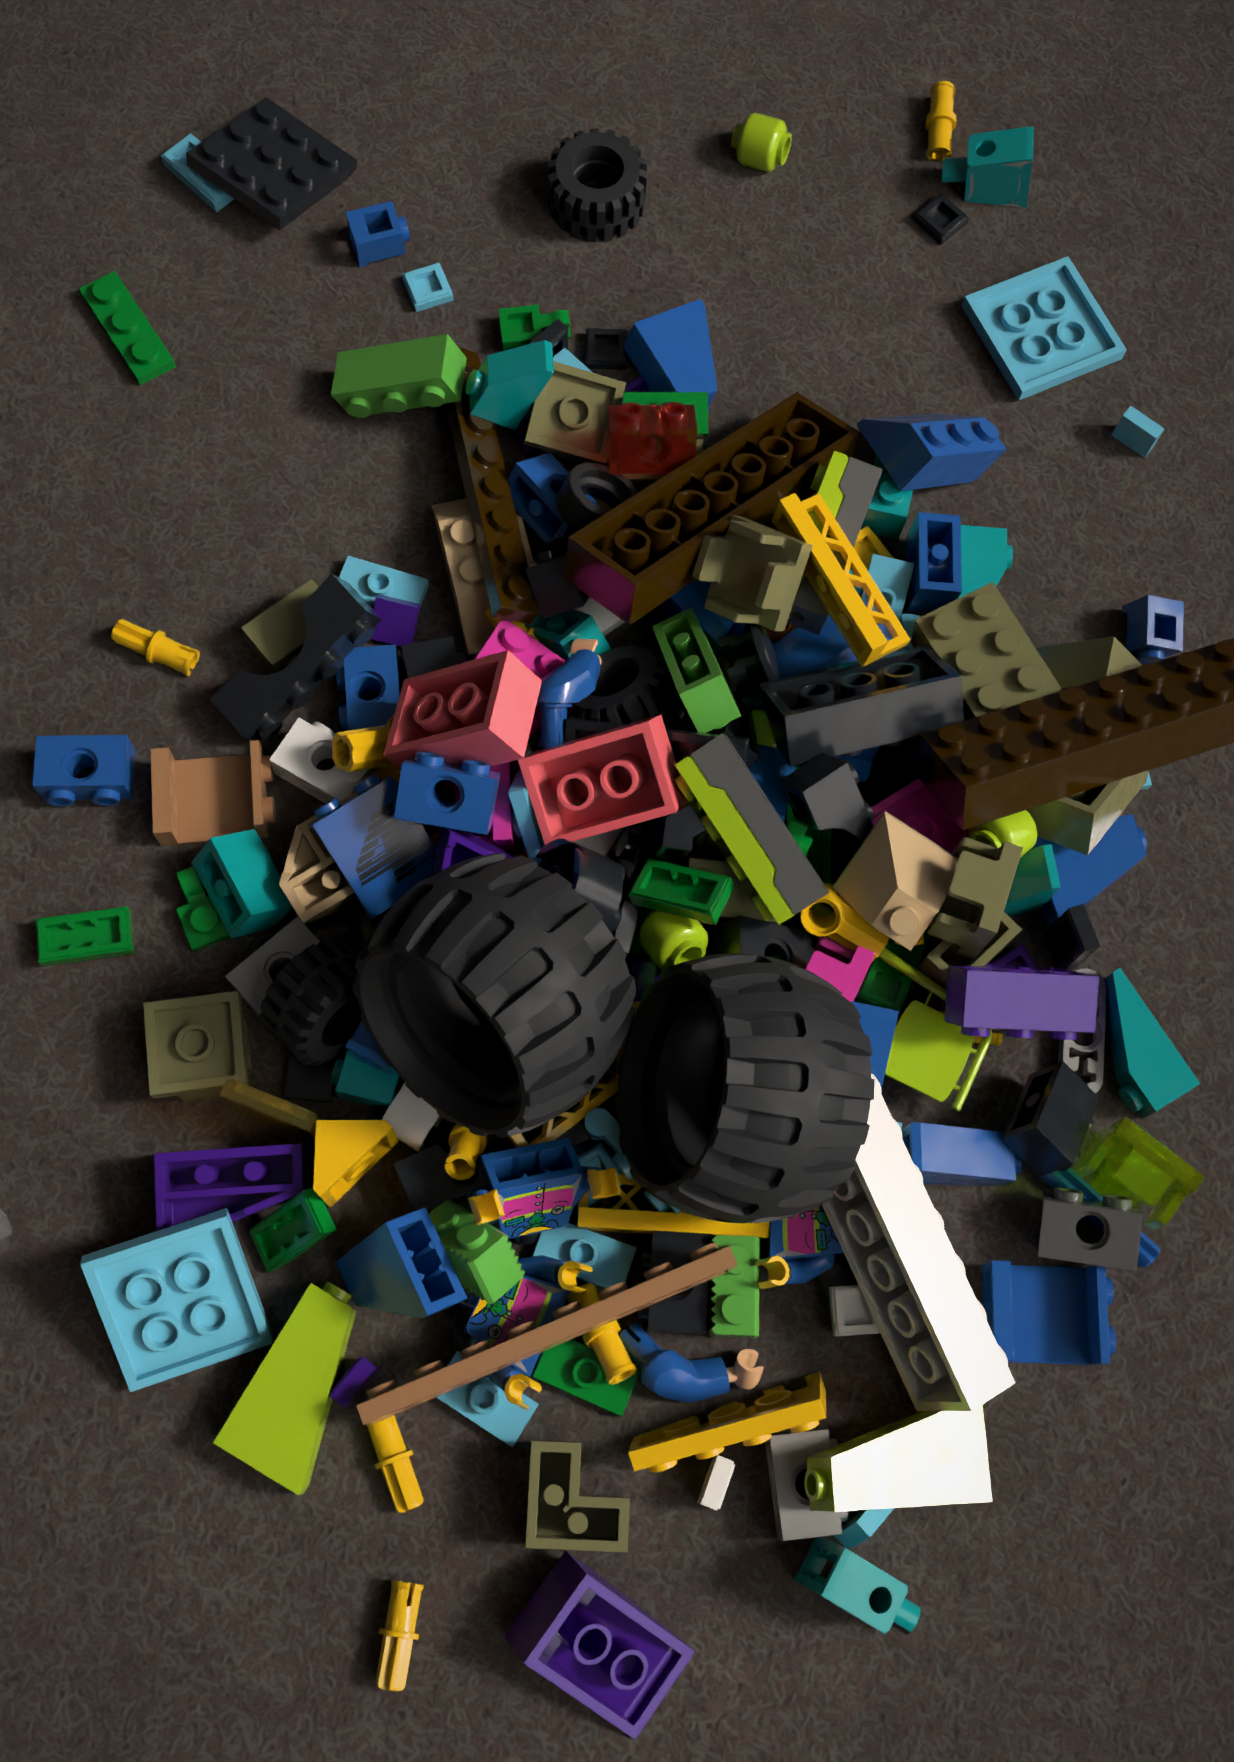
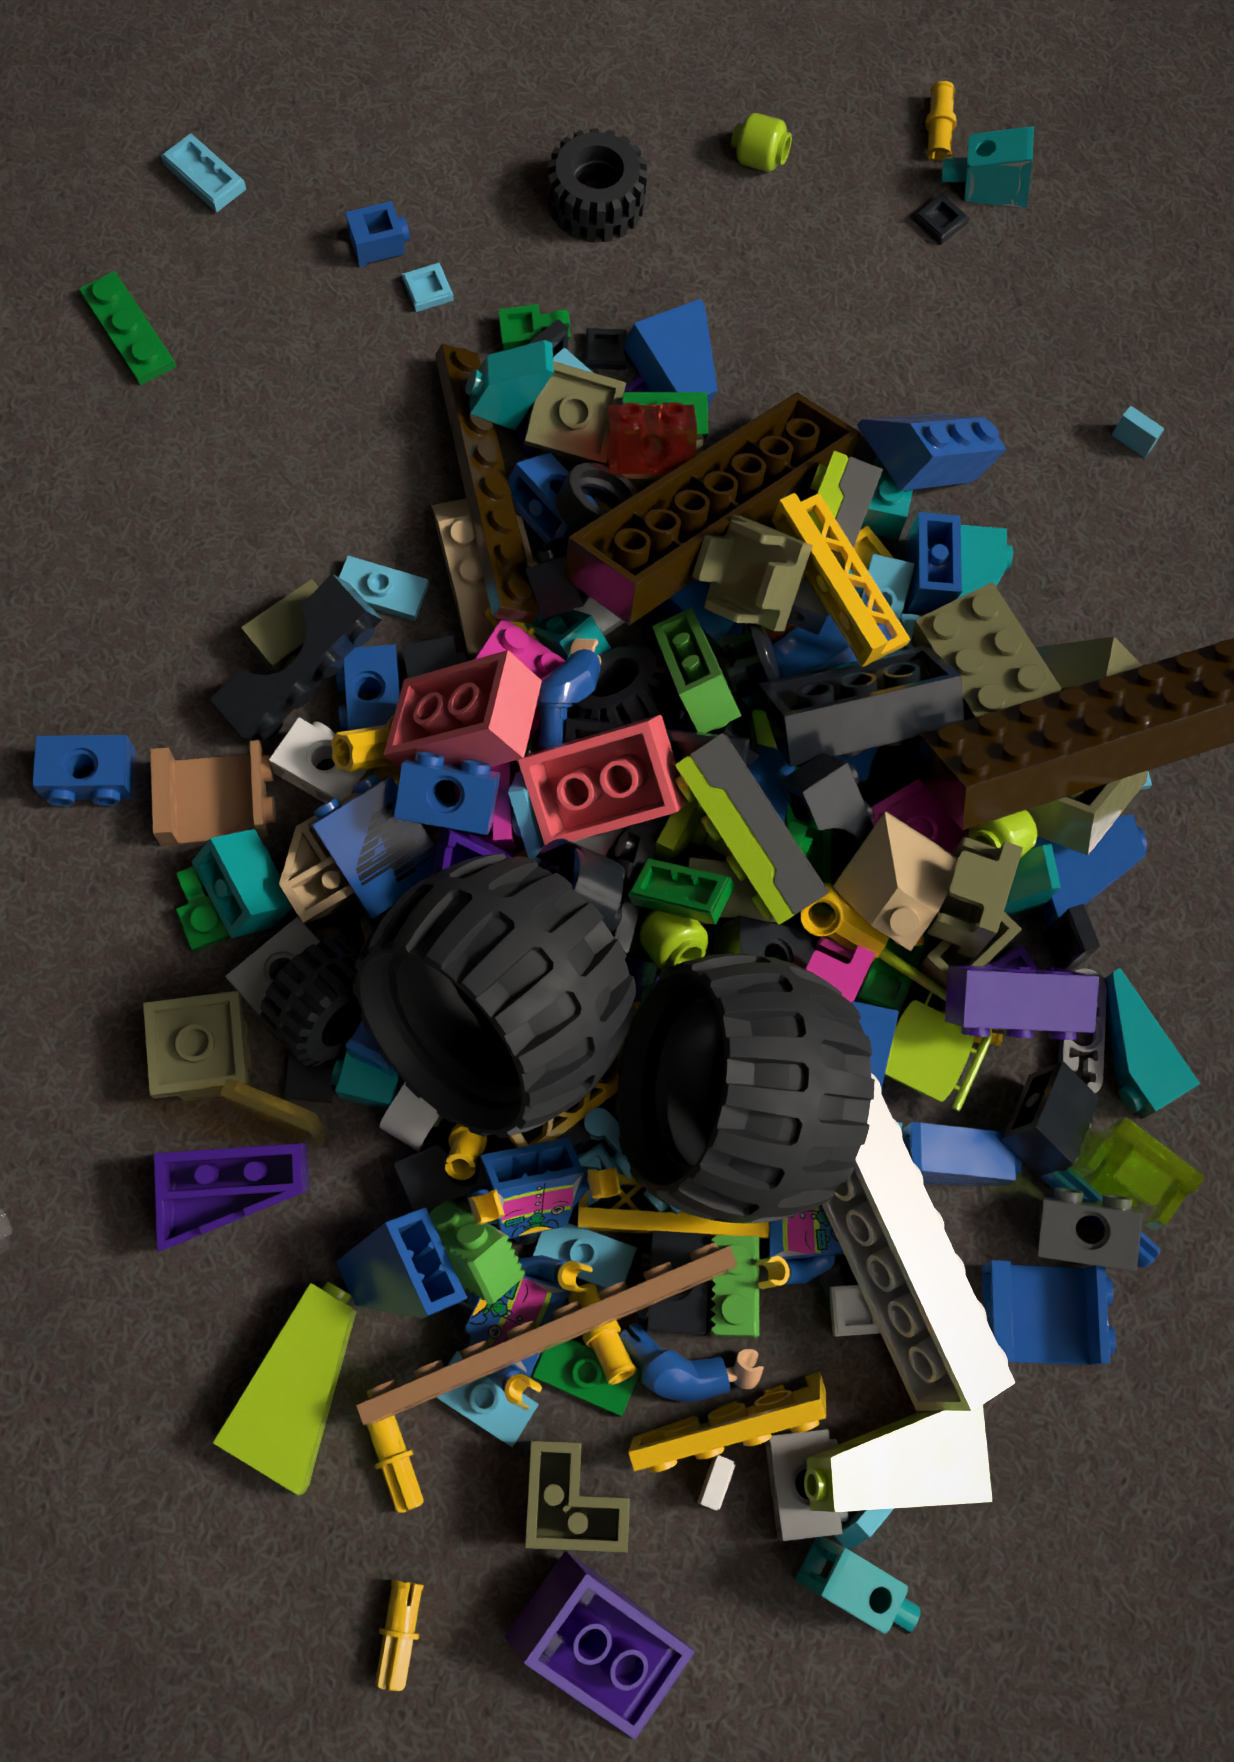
(84, 936): green plate -> none
(155, 646): yellow axle -> none
(177, 1299): medium azure plate -> none
(271, 163): black plate -> none
(292, 1229): green plate -> none
(346, 1153): yellow slope -> none
(354, 1382): dark purple tile -> none
(398, 620): dark purple tile -> none
(399, 376): bright green brick -> none
(676, 835): black piece -> none
(1043, 328): medium azure plate -> none
(1154, 628): blue brick -> none

